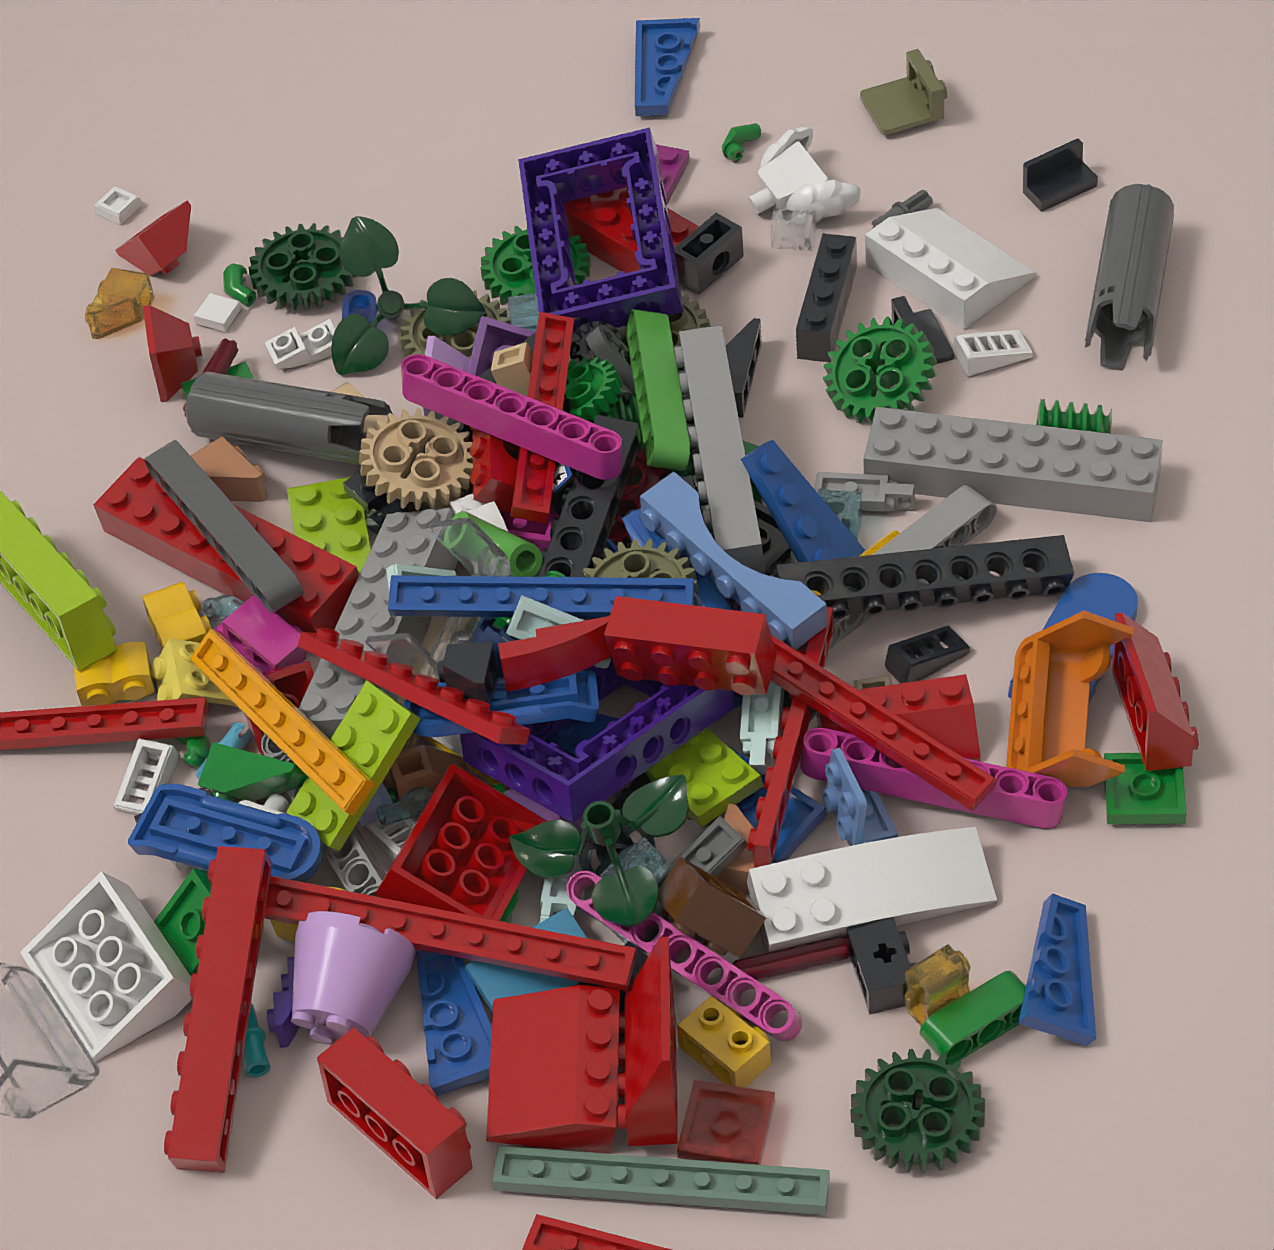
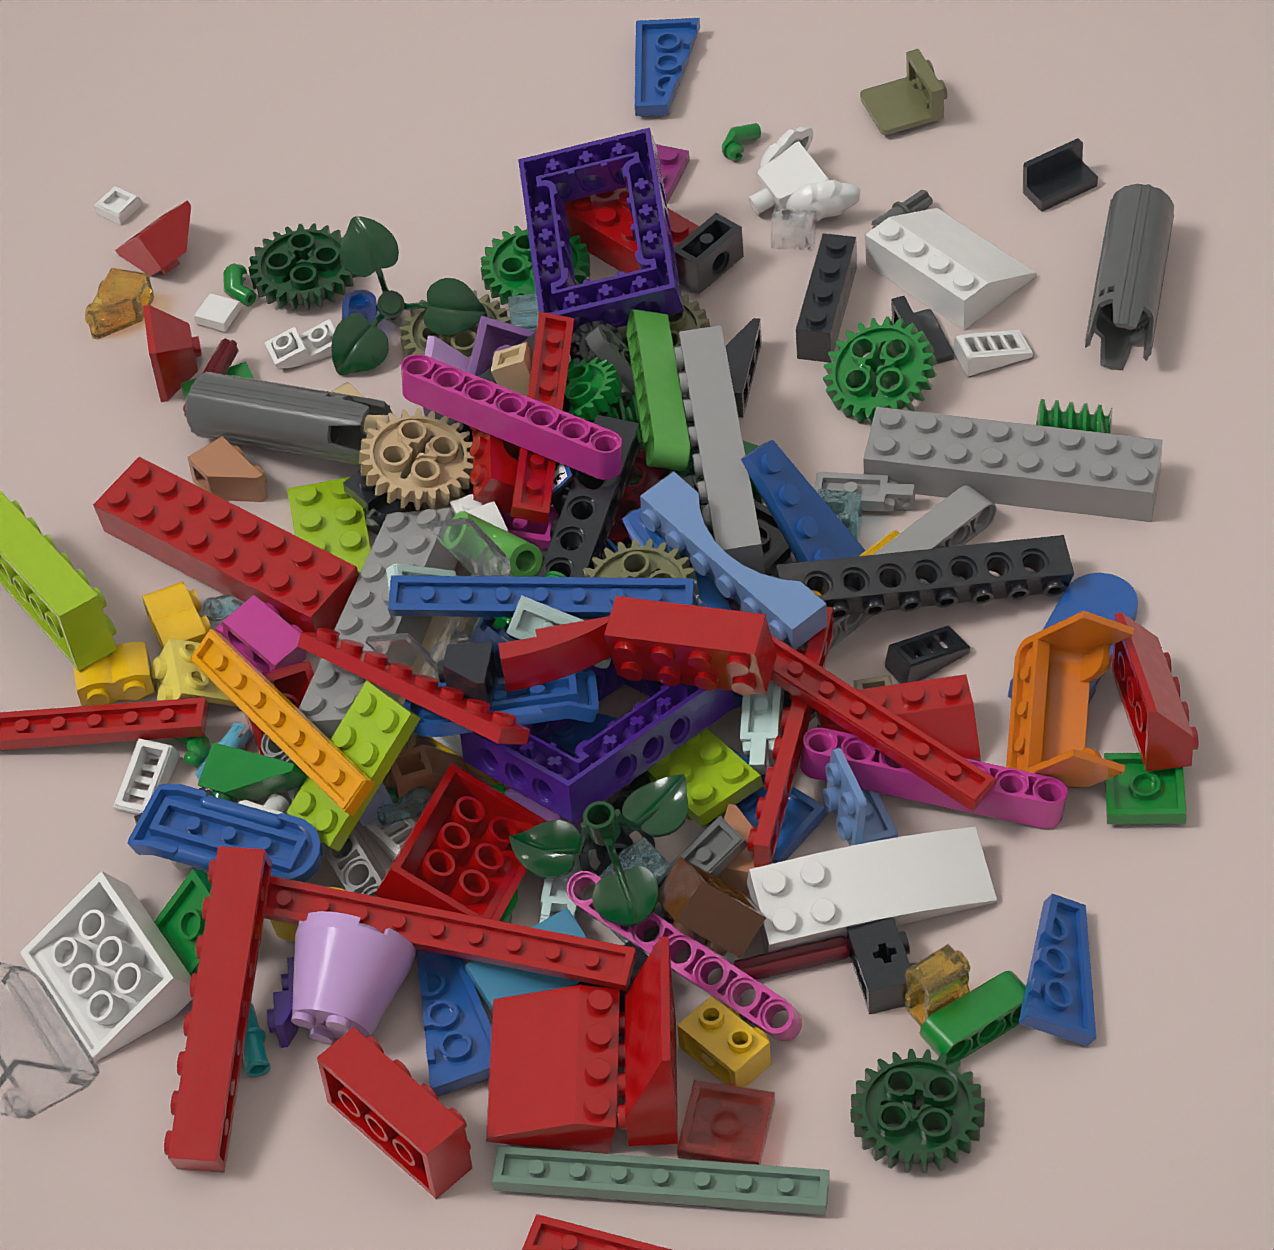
(224, 527): dark grey beam -> none

